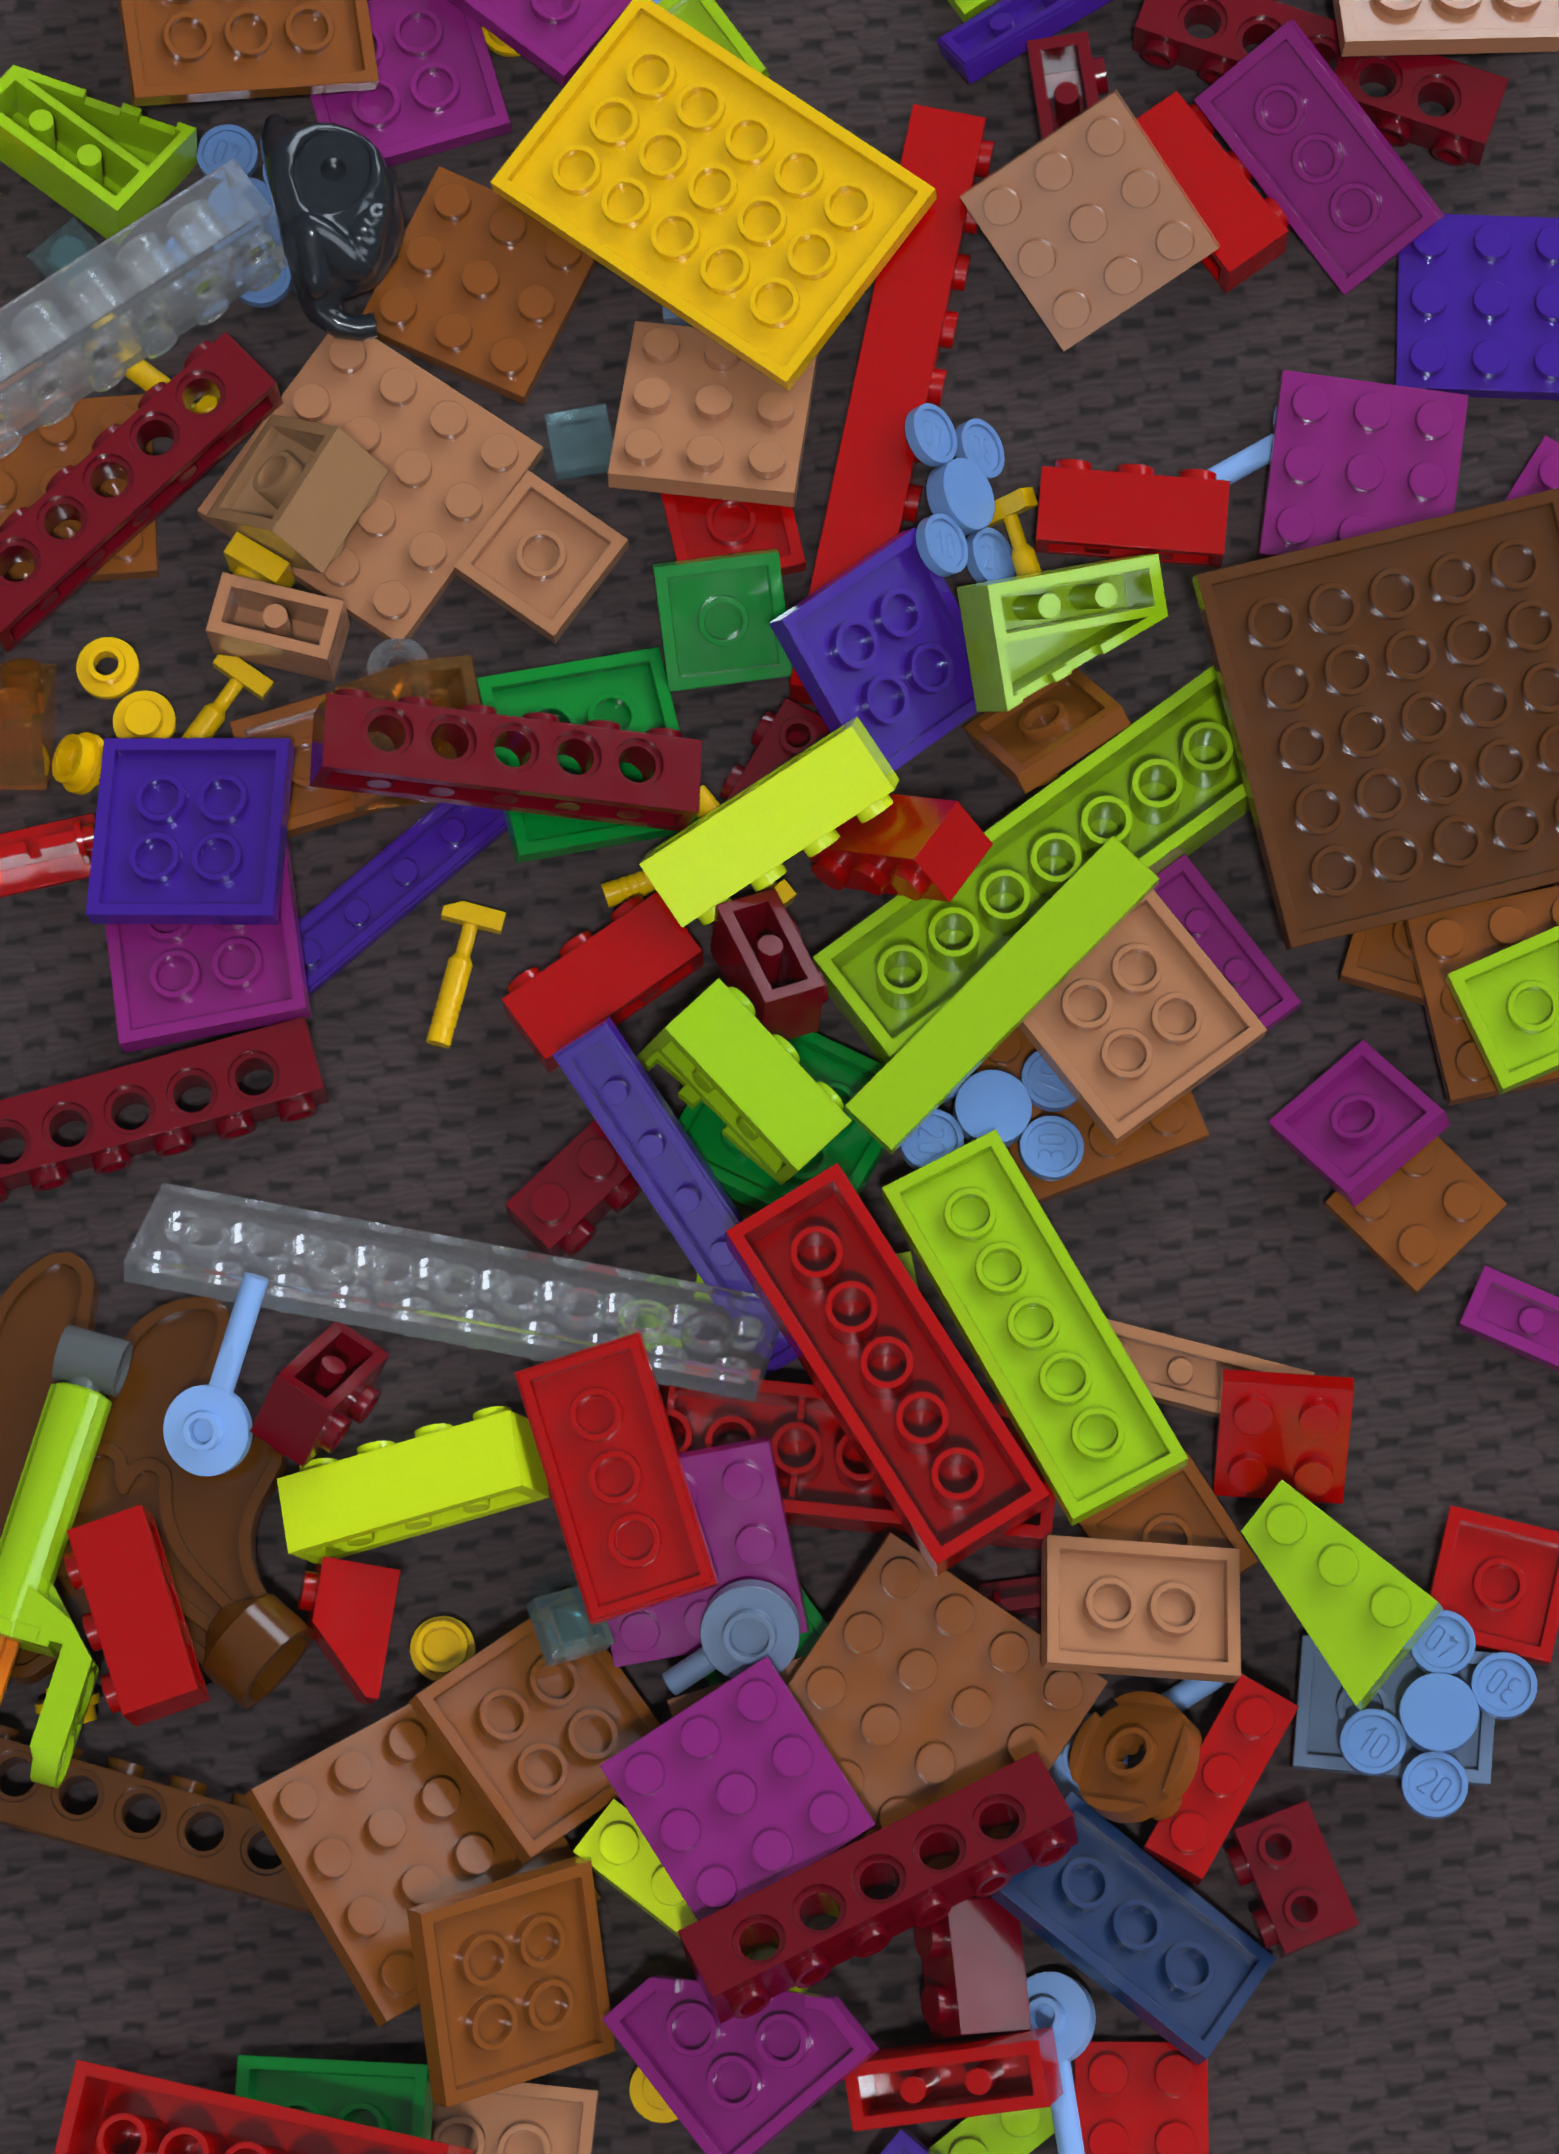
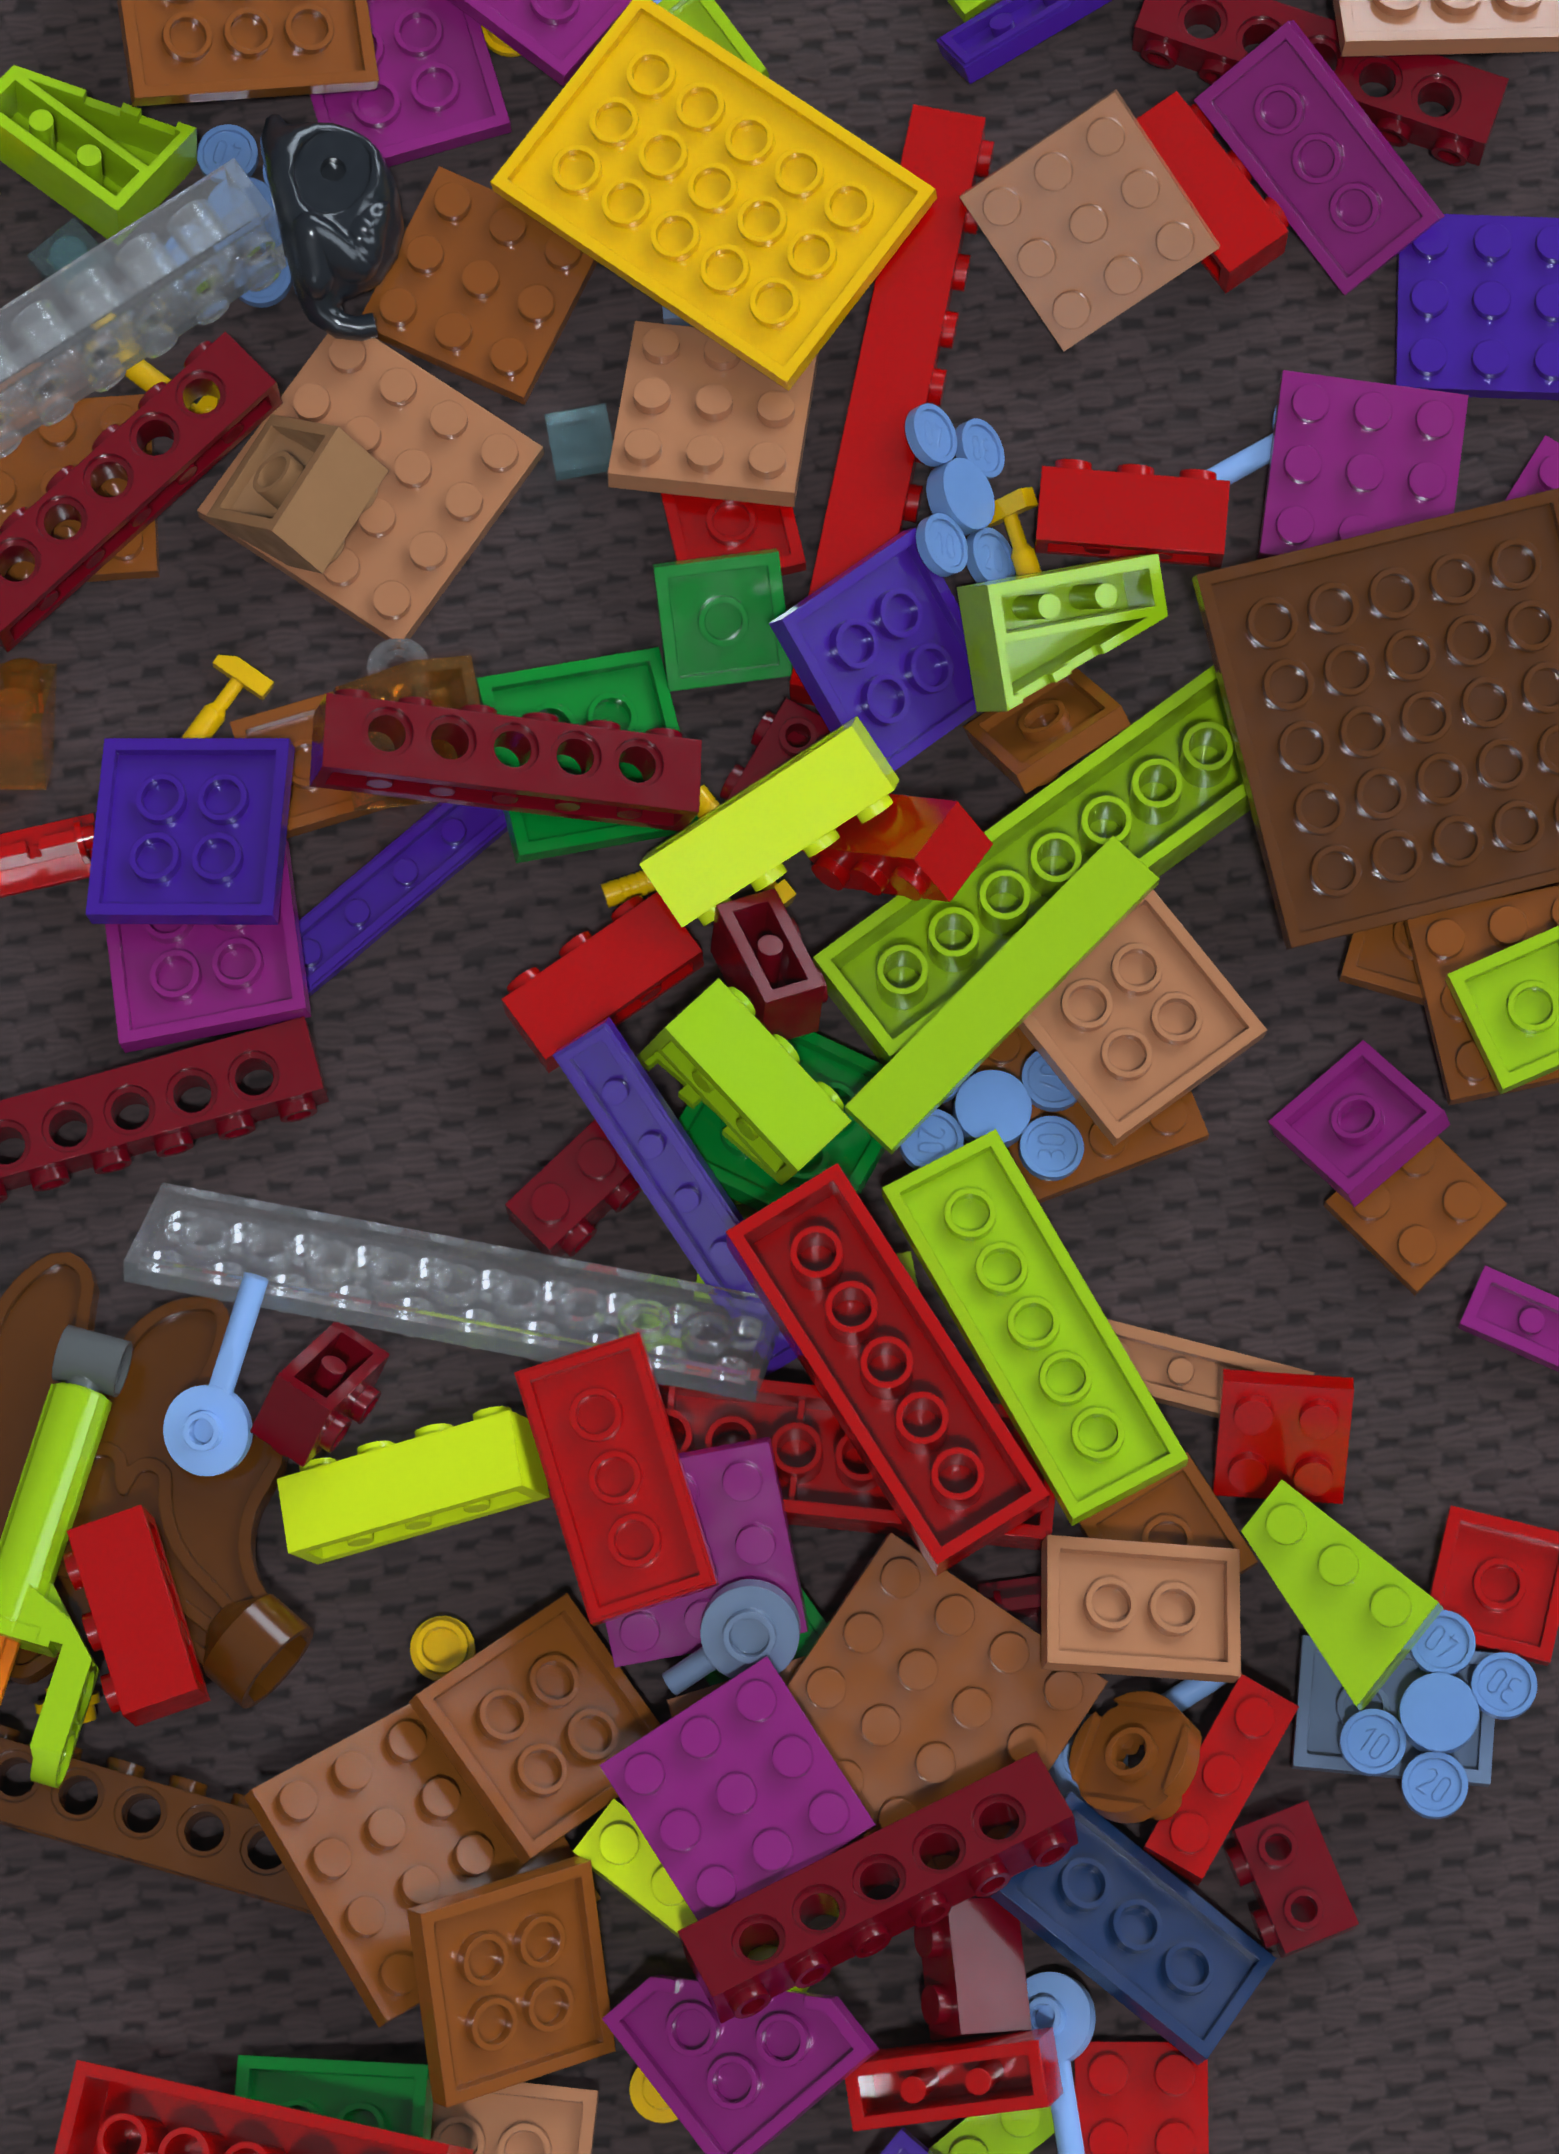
(78, 762): yellow plate -> none
(114, 684): yellow plate -> none
(144, 716): yellow plate -> none
(255, 562): yellow plate -> none
(278, 626): nougat brick -> none
(351, 1619): red slope -> none
(459, 966): yellow piece -> none
(541, 556): nougat plate -> none
(565, 1627): clear light blue plate -> none
(1064, 78): dark red brick -> none
(1226, 942): magenta plate -> none

